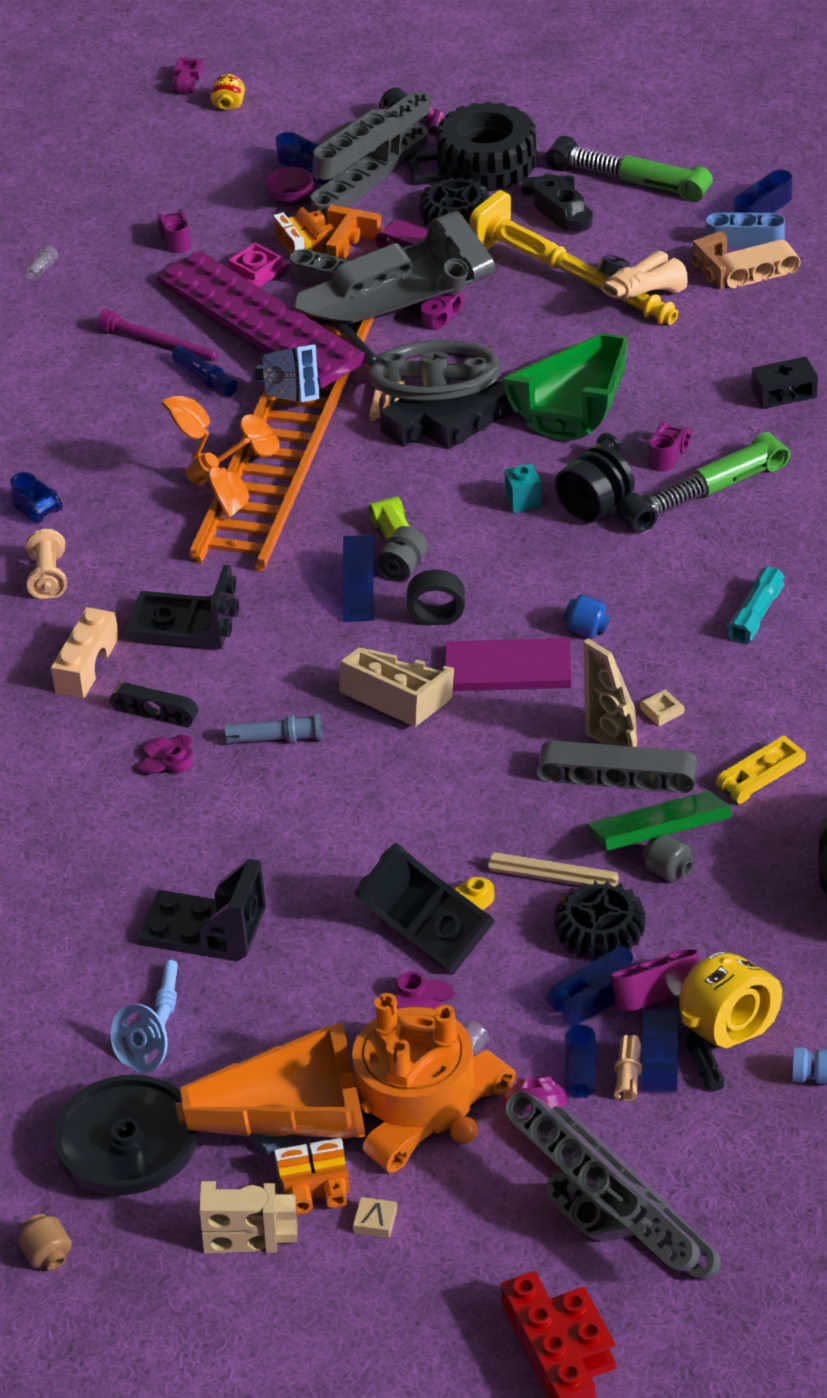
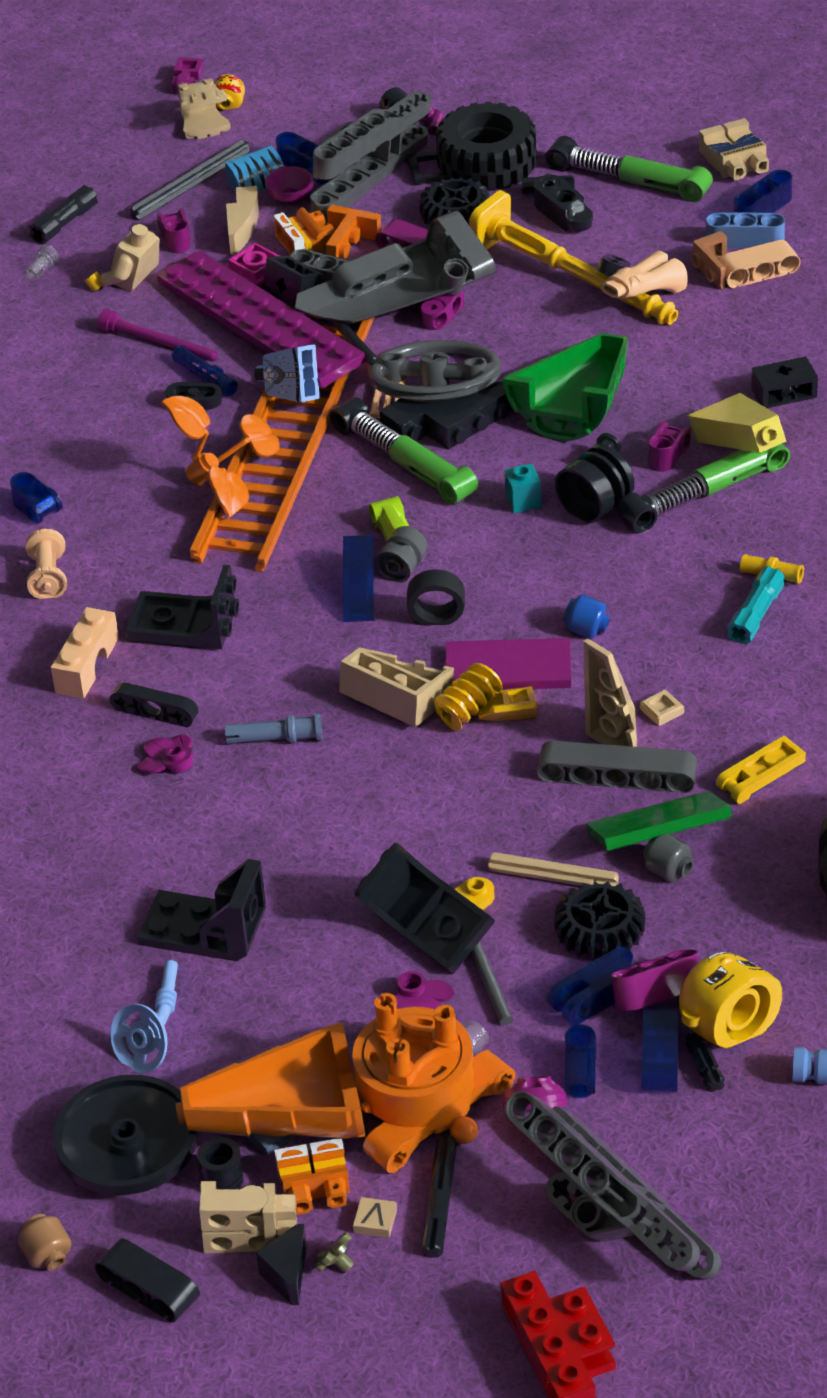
(51, 223): none -> black axle
(131, 262): none -> tan torso
(148, 1279): none -> black beam
(188, 180): none -> axle
(200, 110): none -> tan piece
(206, 394): none -> black plate
(221, 1162): none -> black piece
(242, 217): none -> tan slope
(253, 168): none -> dark azure brick
(283, 1263): none -> black slope
(287, 277): none -> black brick
(335, 1255): none -> olive plant
(439, 1196): none -> black axle
(451, 482): none -> piece
(467, 695): none -> yellow piece
(491, 985): none -> dark grey bar
(510, 705): none -> yellow slope
(628, 1068): light nougat axle -> none
(733, 149): none -> tan hips
(738, 425): none -> light yellow slope
(754, 564): none -> yellow pin

